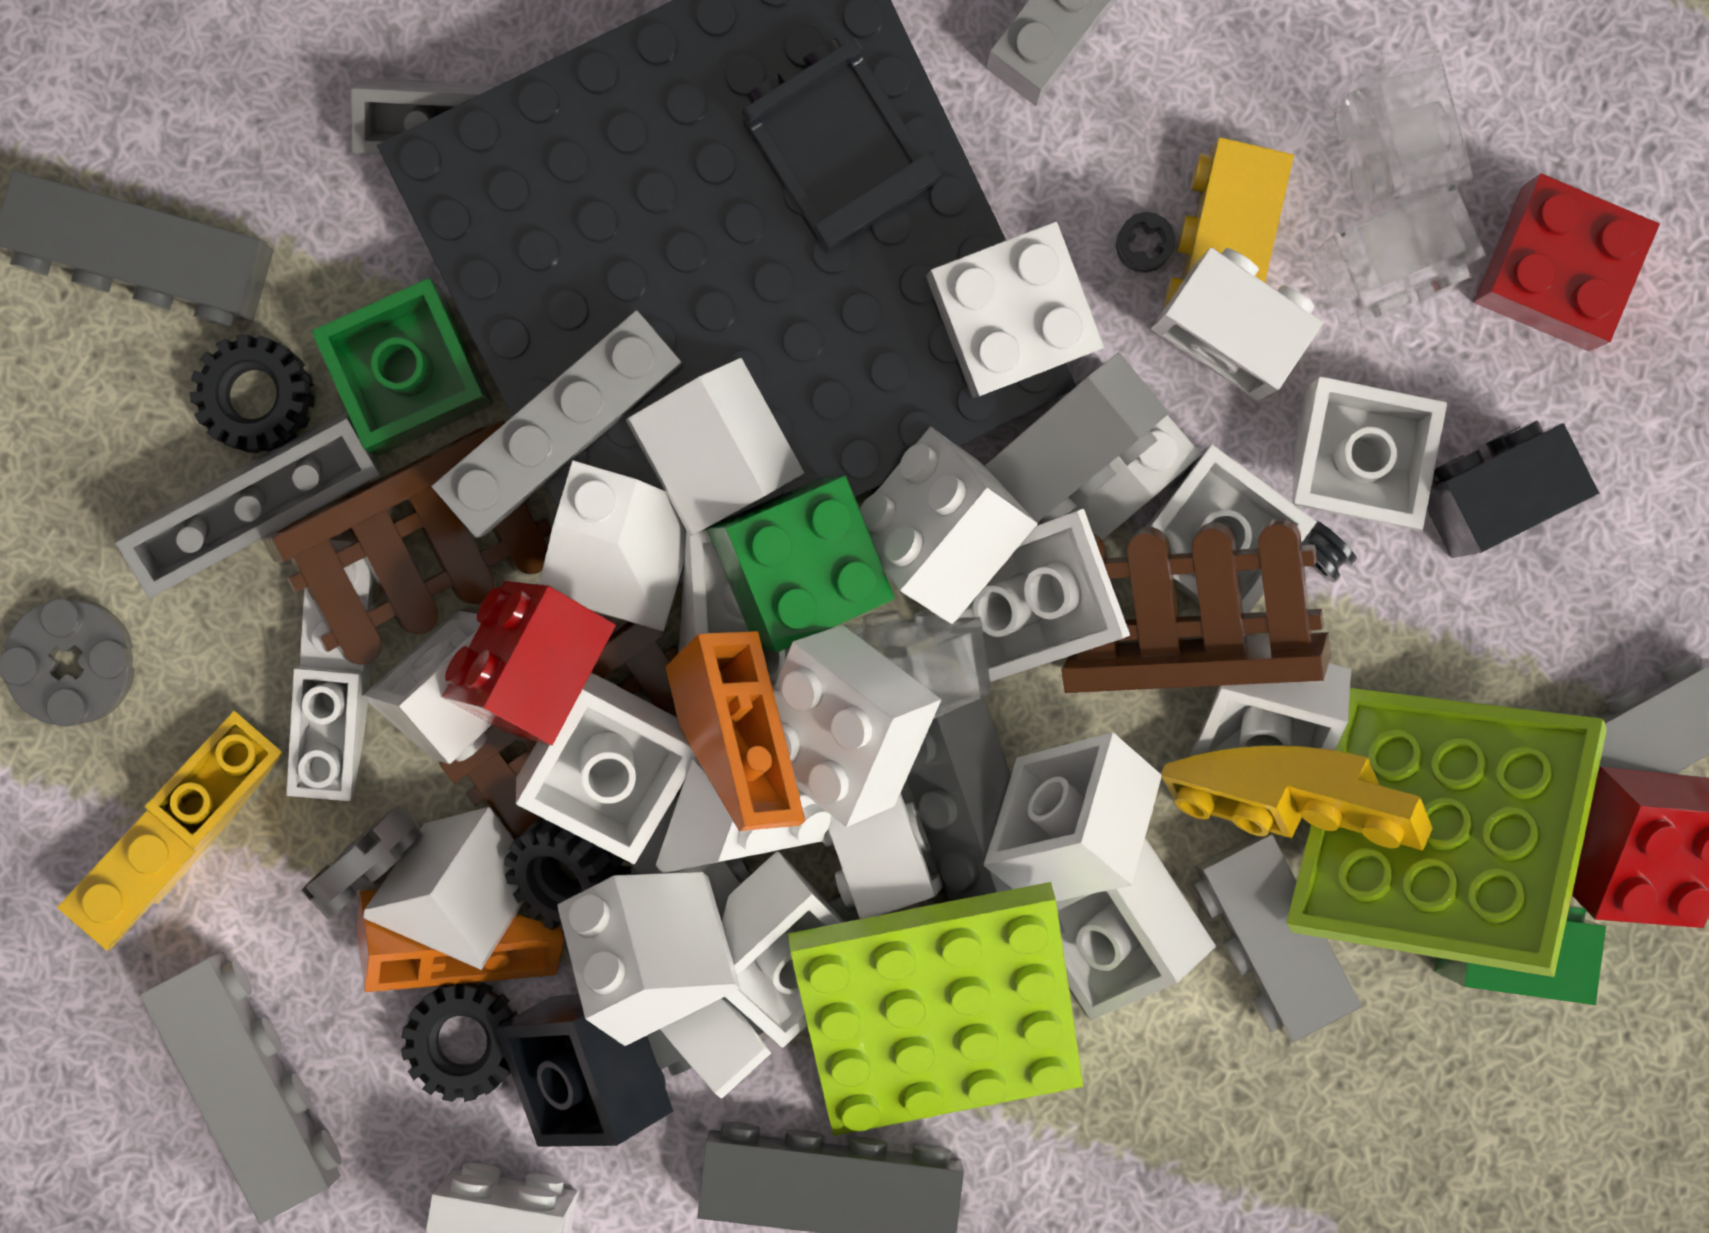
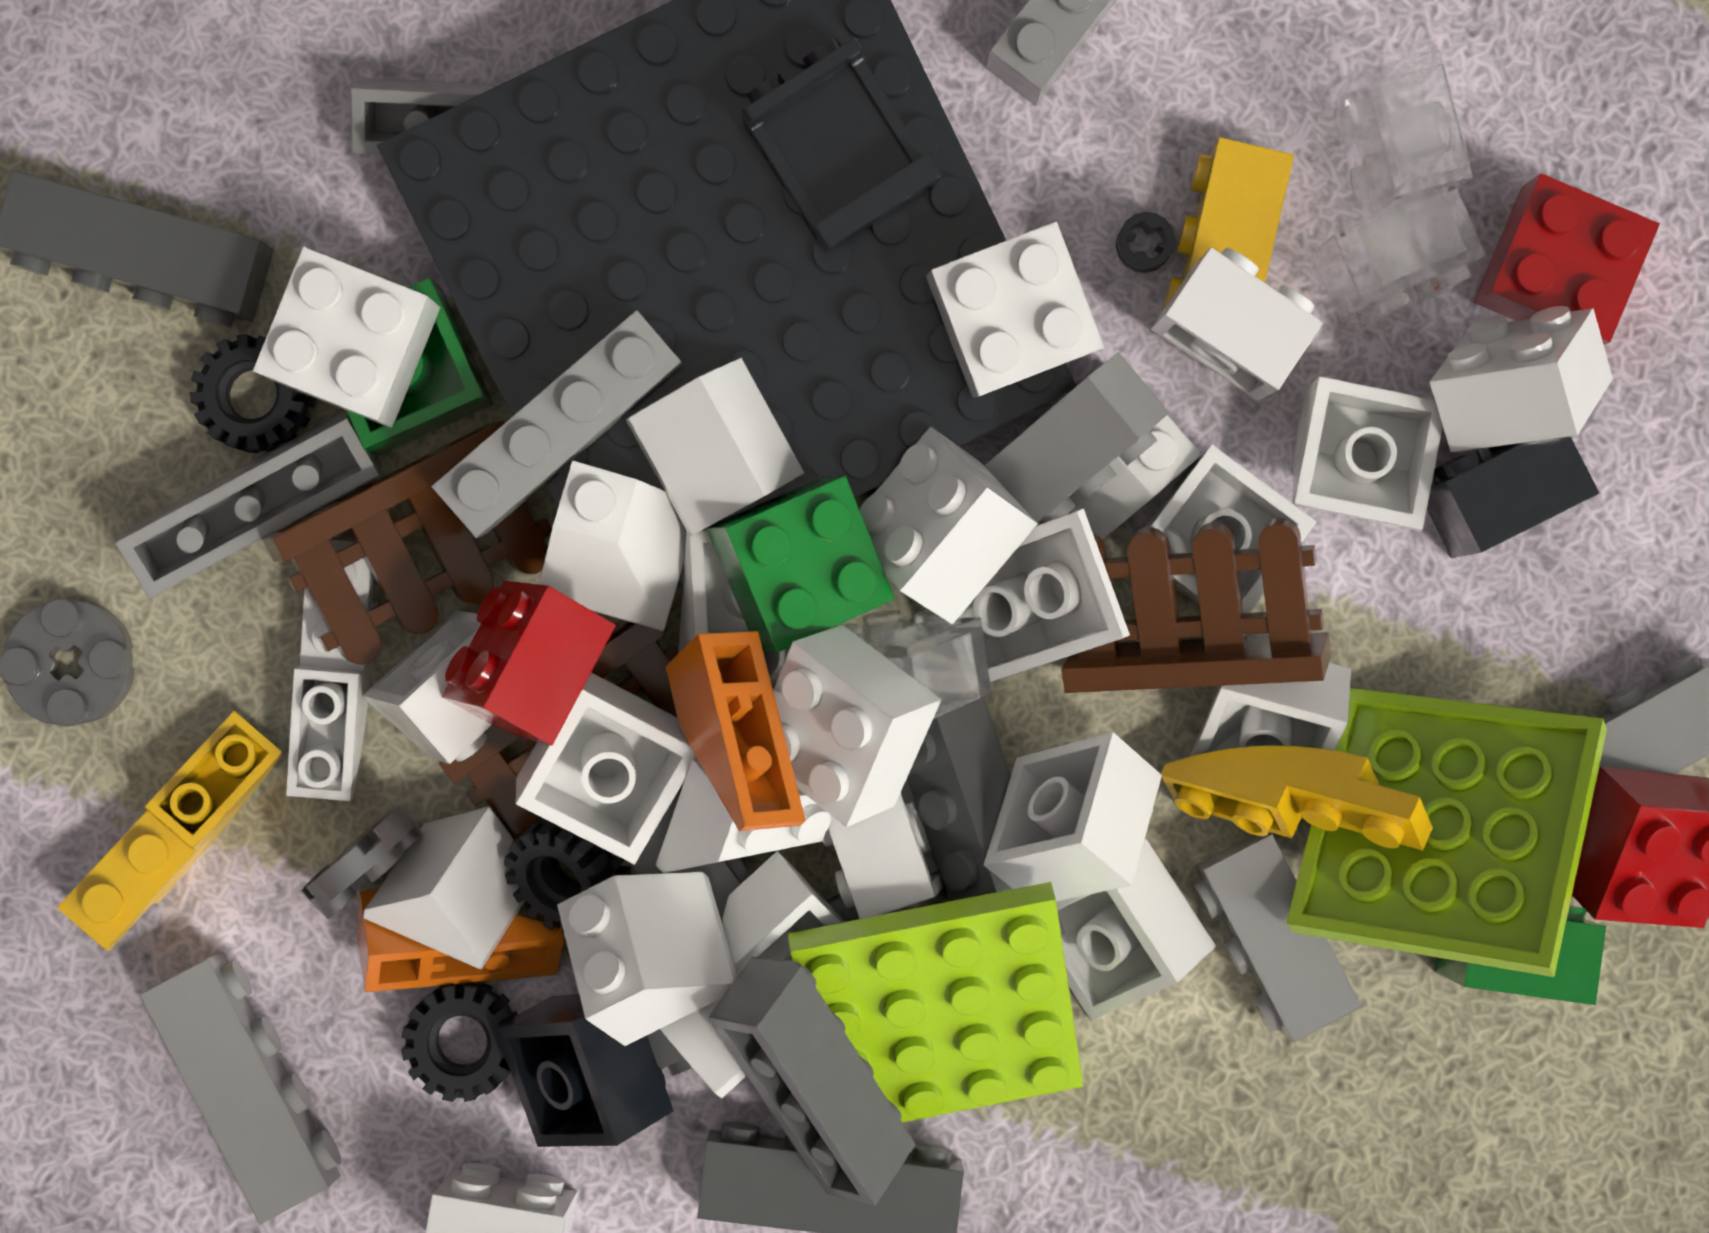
(347, 337): none -> white brick
(813, 1079): none -> dark grey brick
(1330, 551): black bush -> none
(1522, 379): none -> white brick

